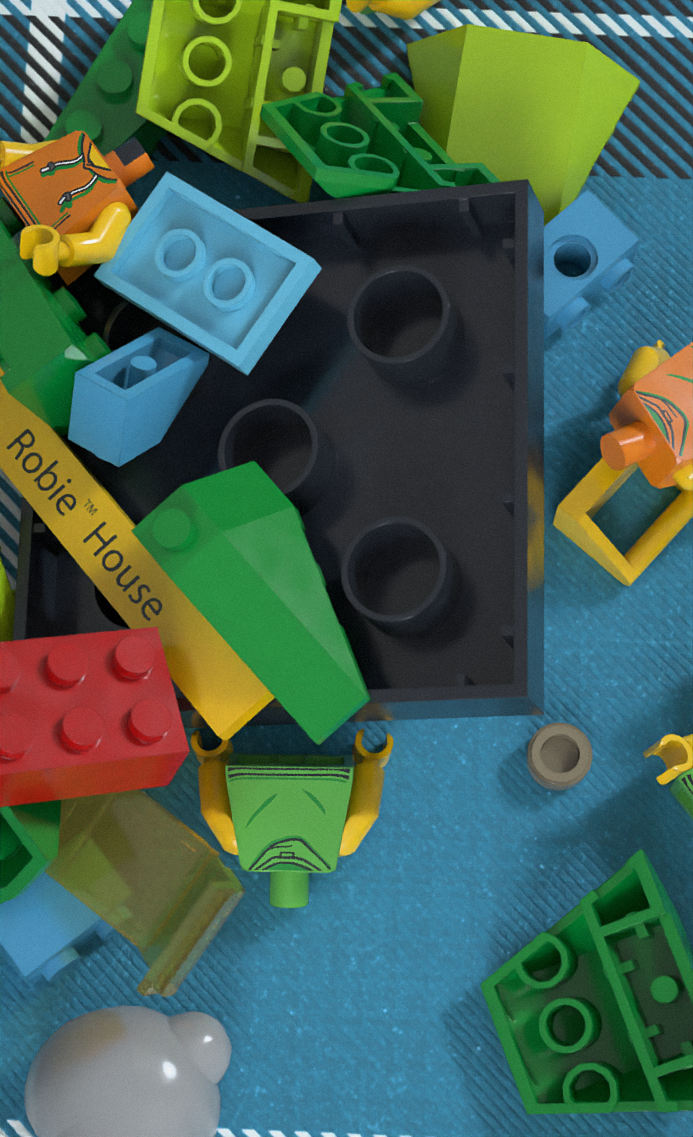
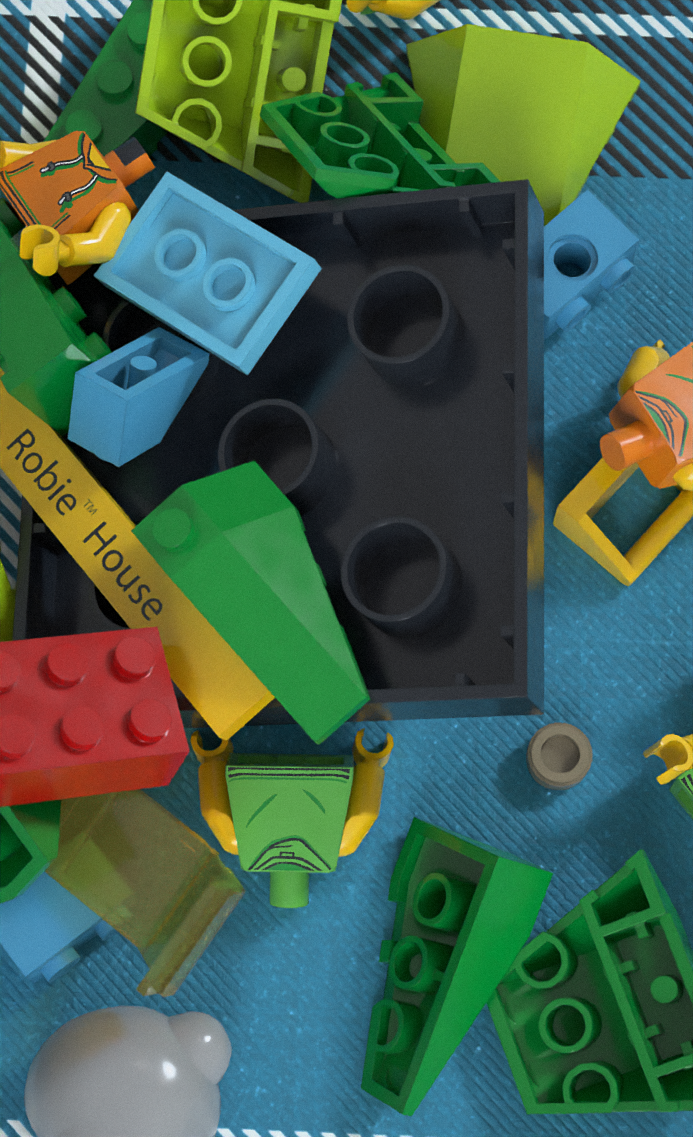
(452, 941): none -> green wedge

